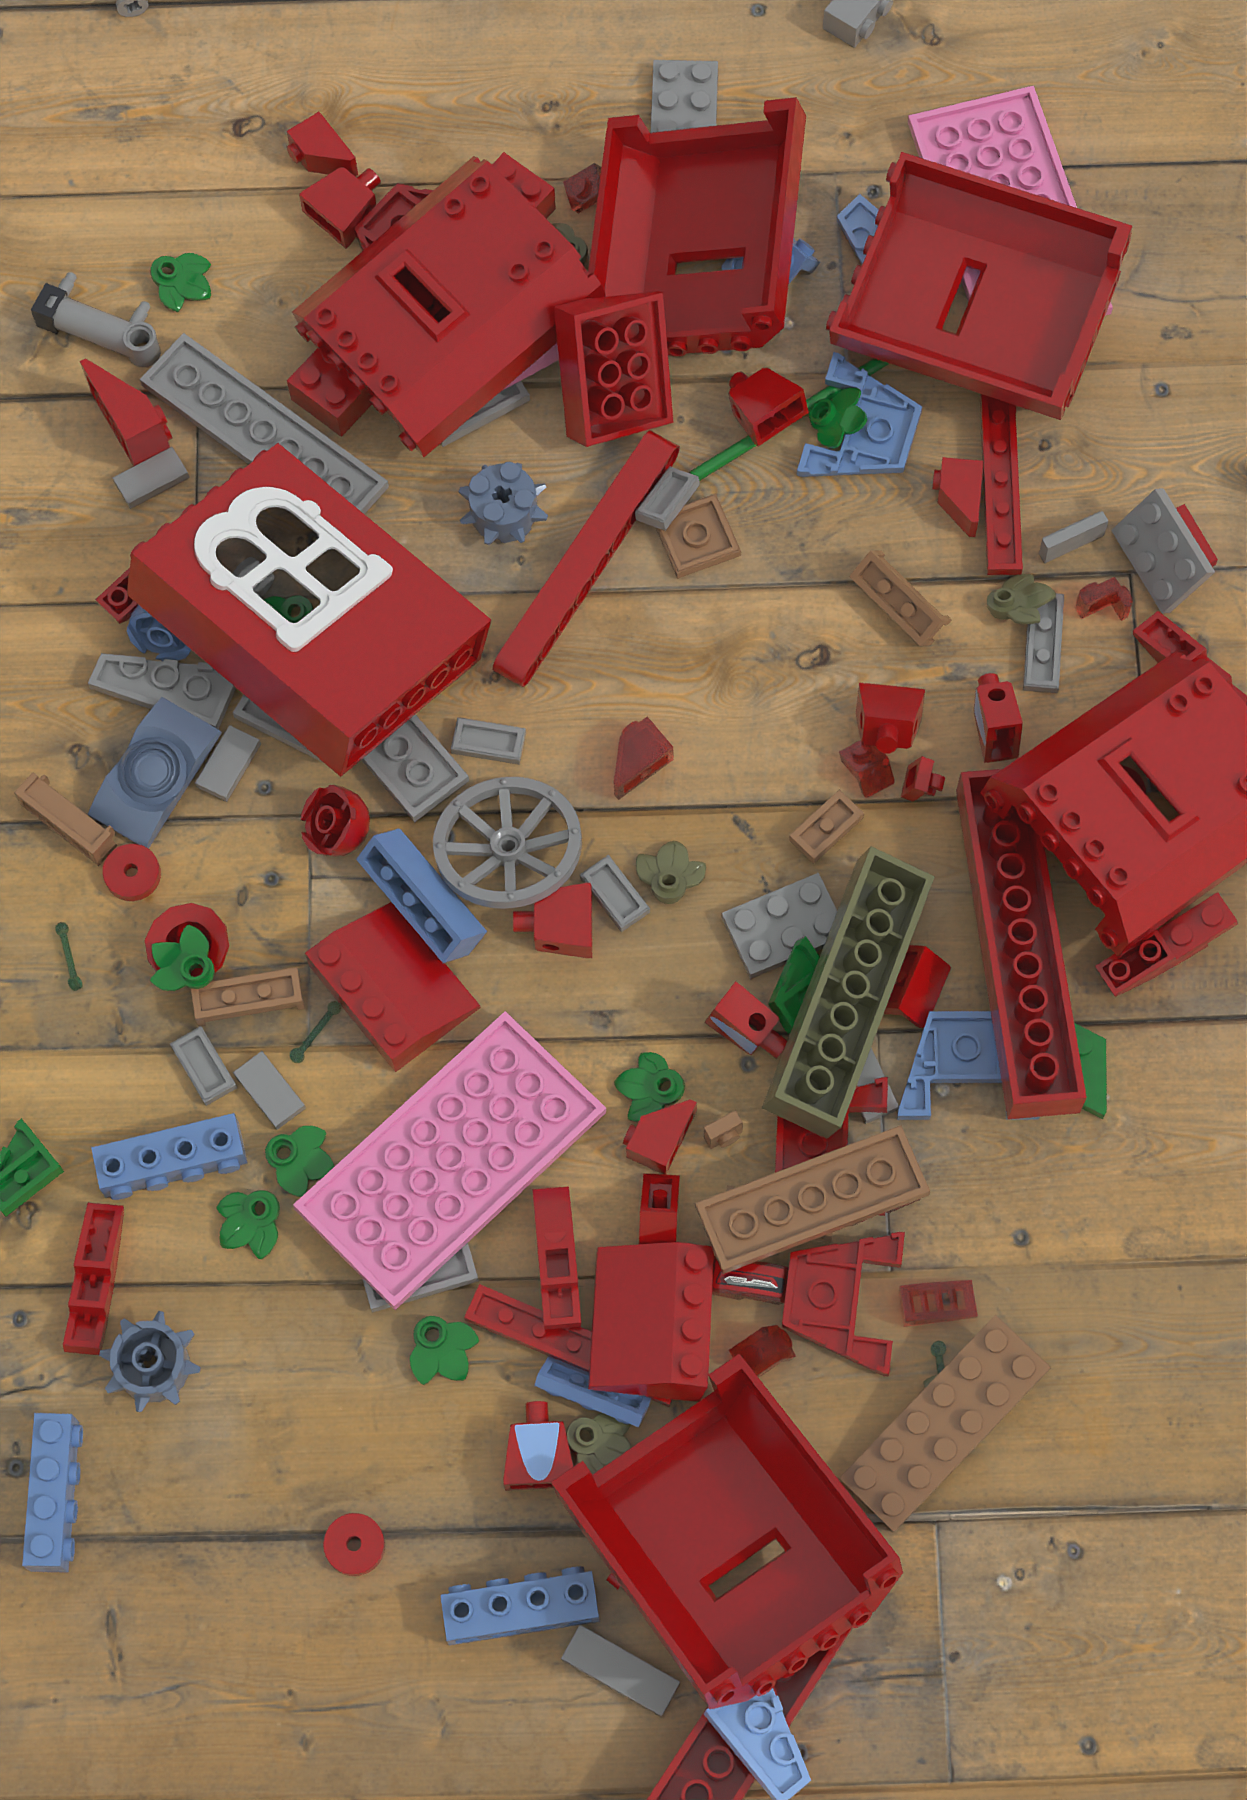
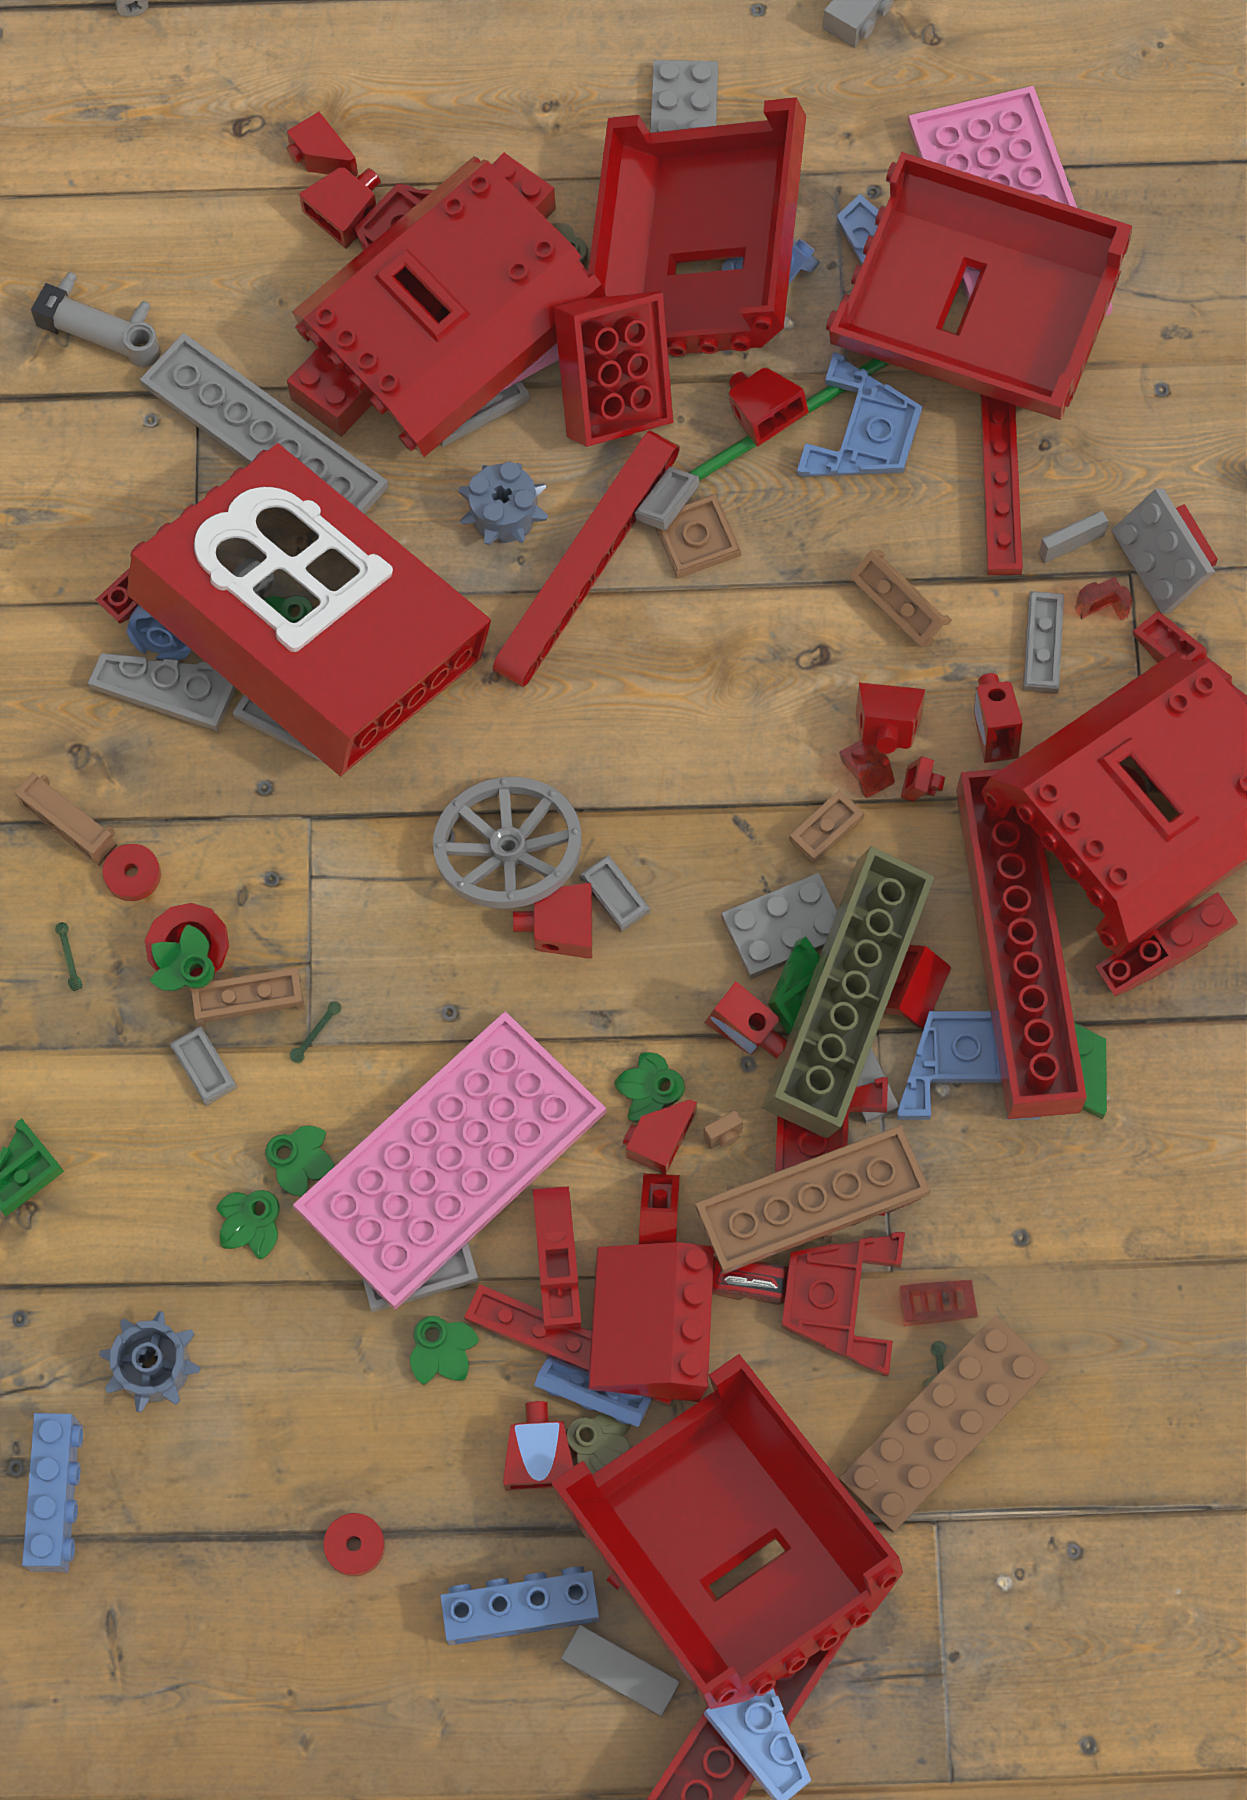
(94, 1278): red slope -> none
(129, 413): red slope -> none
(151, 477): light grey tile -> none
(153, 772): sand blue slope -> none
(169, 1156): medium blue brick -> none
(185, 281): green plate -> none
(228, 763): light grey tile -> none
(269, 1090): light grey tile -> none
(335, 821): red cylinder -> none
(391, 984): red slope -> none
(415, 768): light grey plate -> none
(421, 895): medium blue brick -> none
(488, 741): light grey tile -> none
(583, 188): clear red bracket -> none
(640, 755): clear red slope -> none
(670, 867): olive plate -> none
(765, 1349): clear red bracket -> none
(837, 417): green plate -> none
(960, 491): red slope -> none
(1020, 599): olive plate -> none

